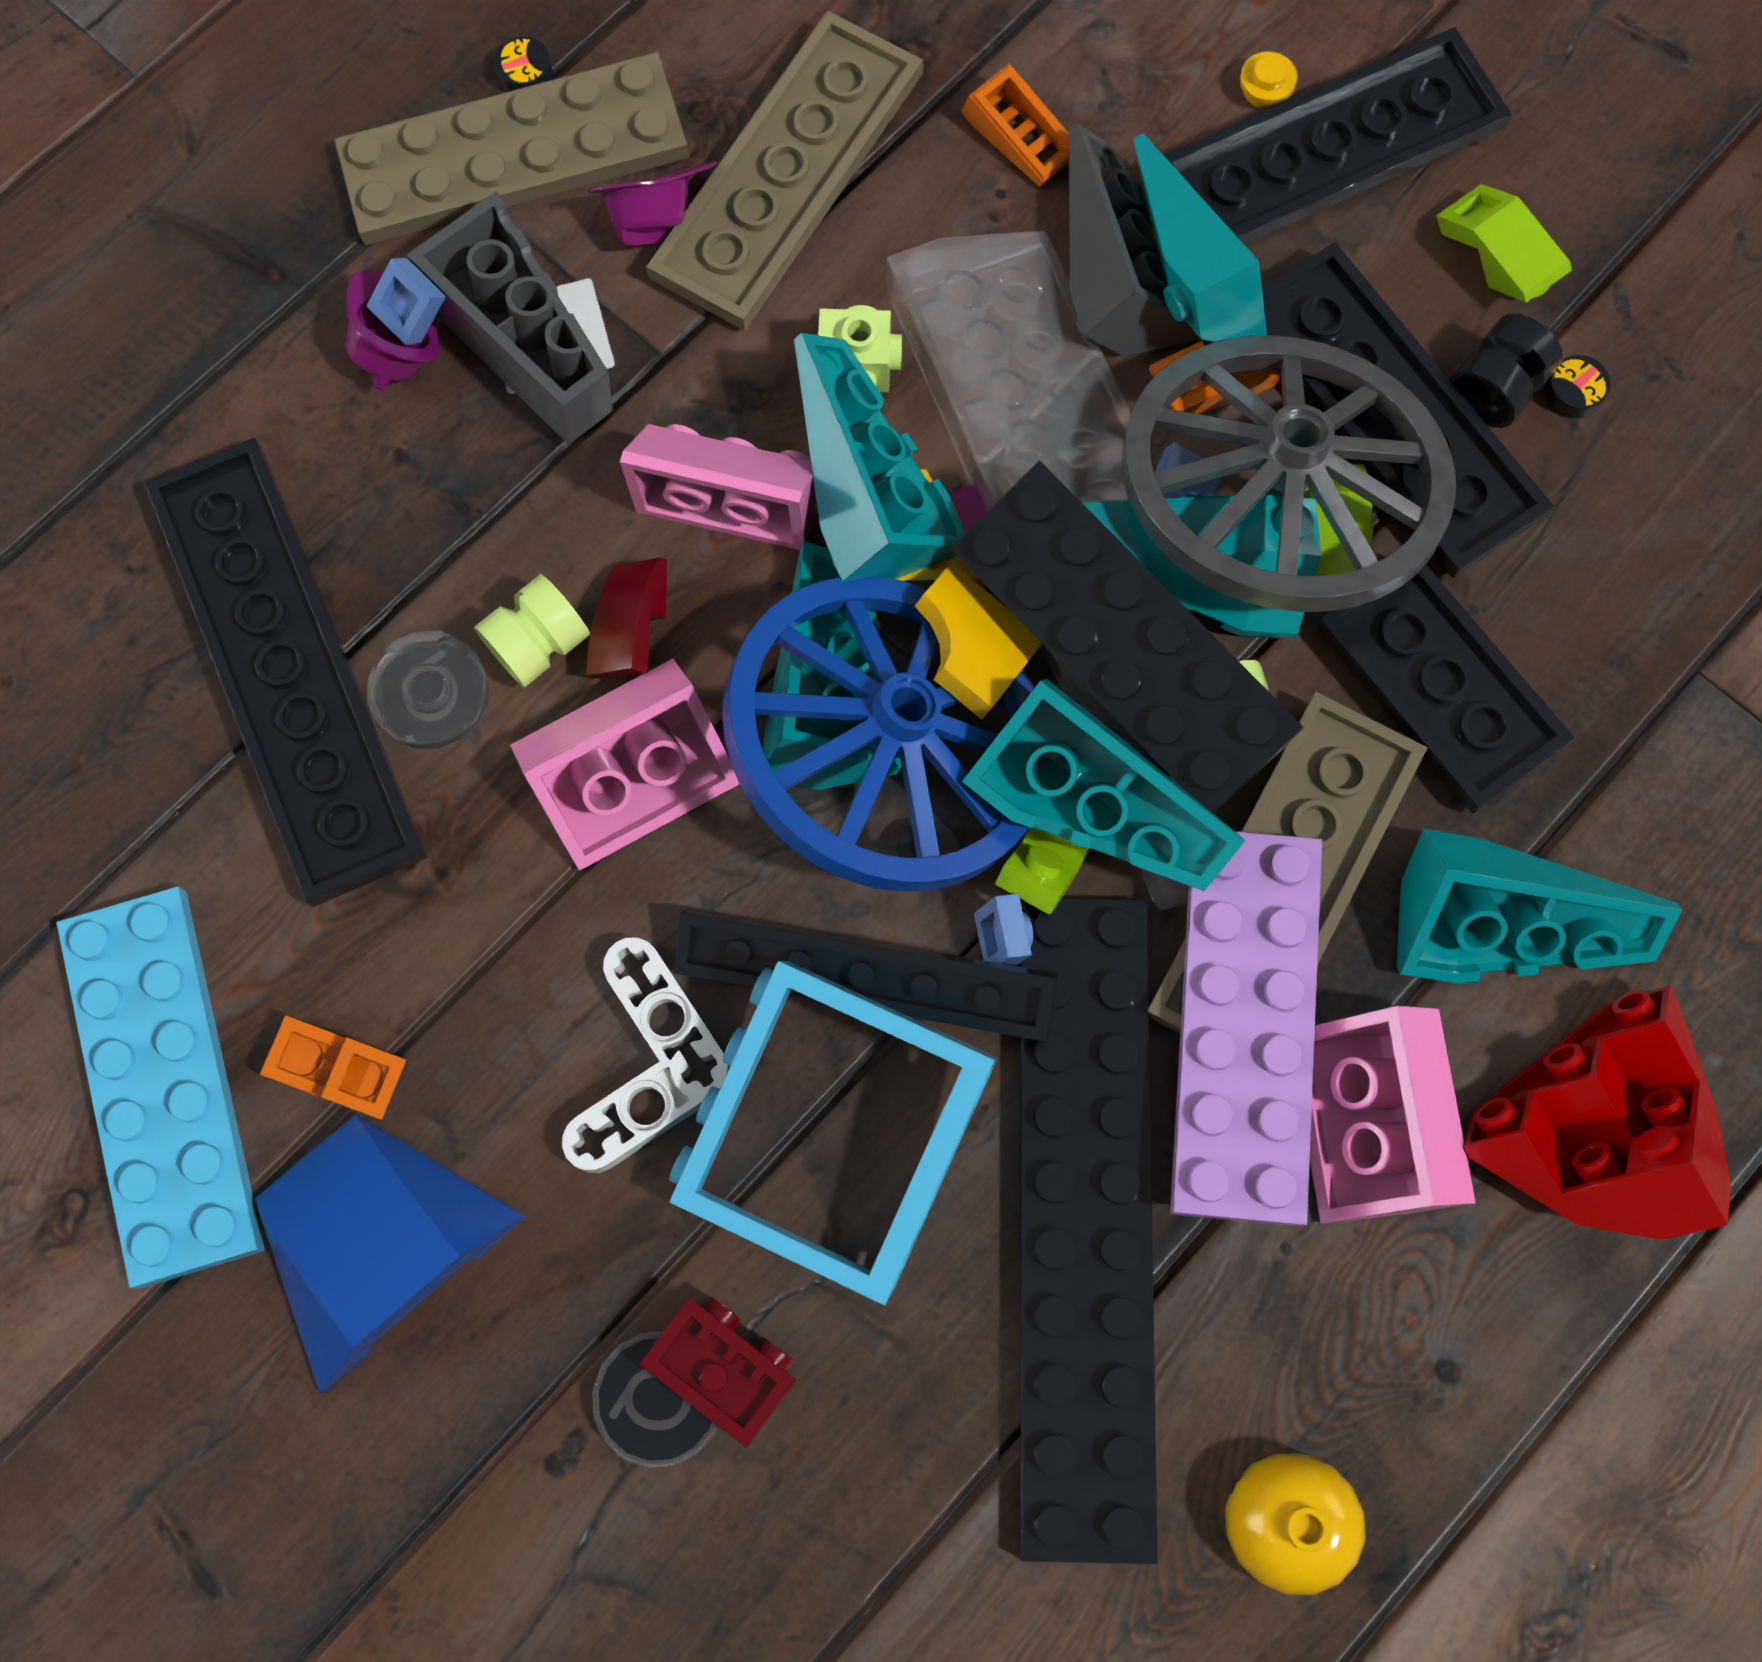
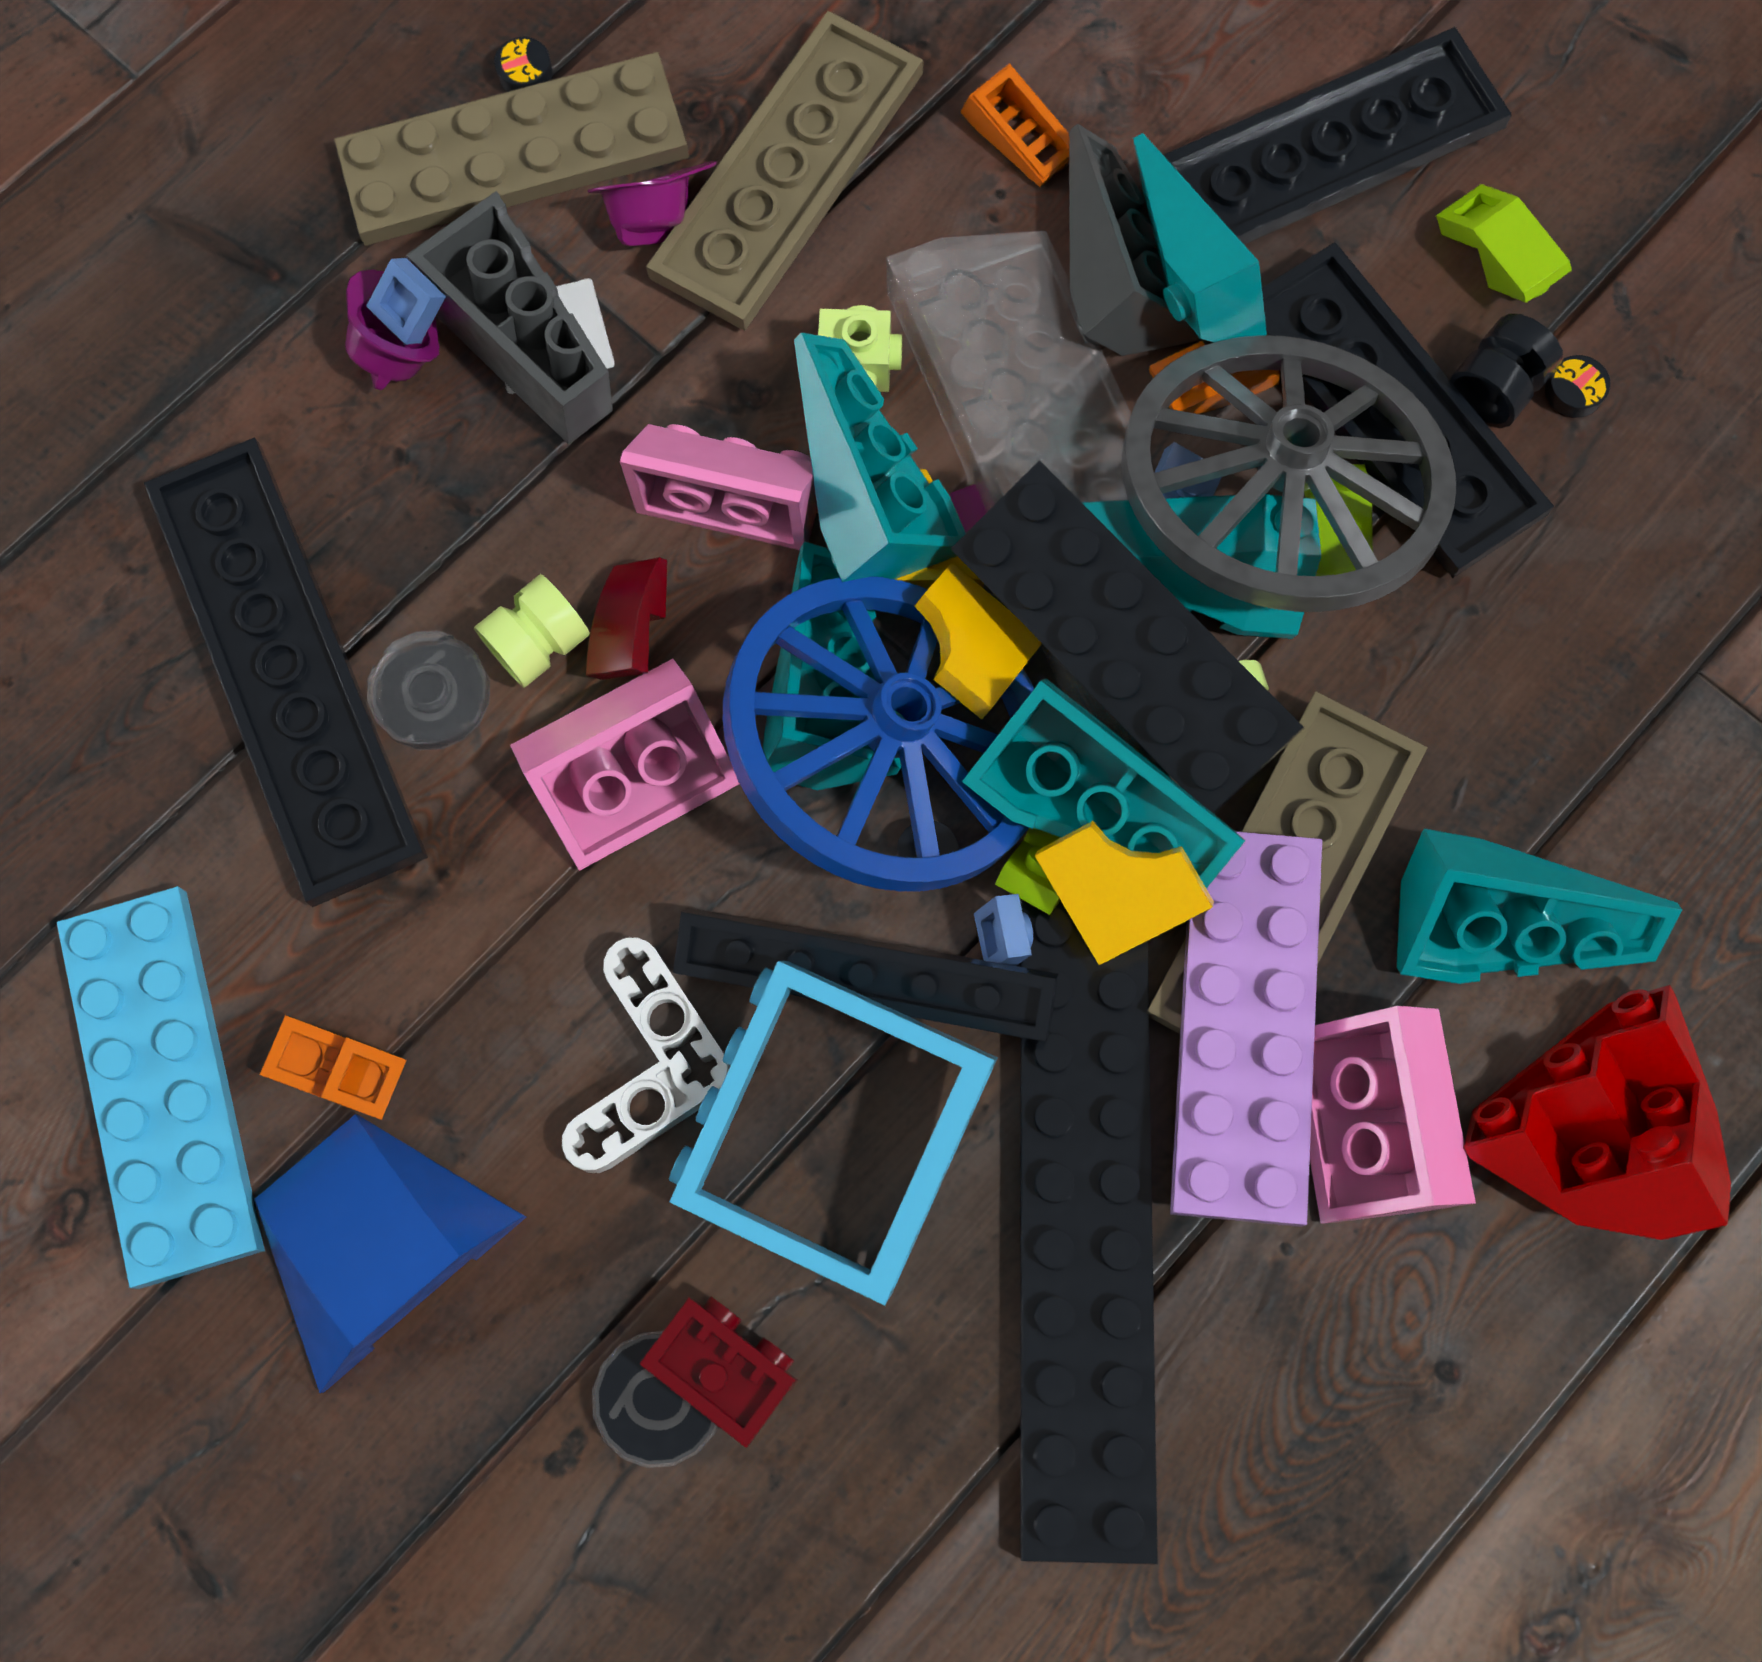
(1119, 893): none -> yellow tile
(1268, 79): yellow plate -> none
(1295, 1524): yellow cylinder -> none
(1447, 687): black plate -> none

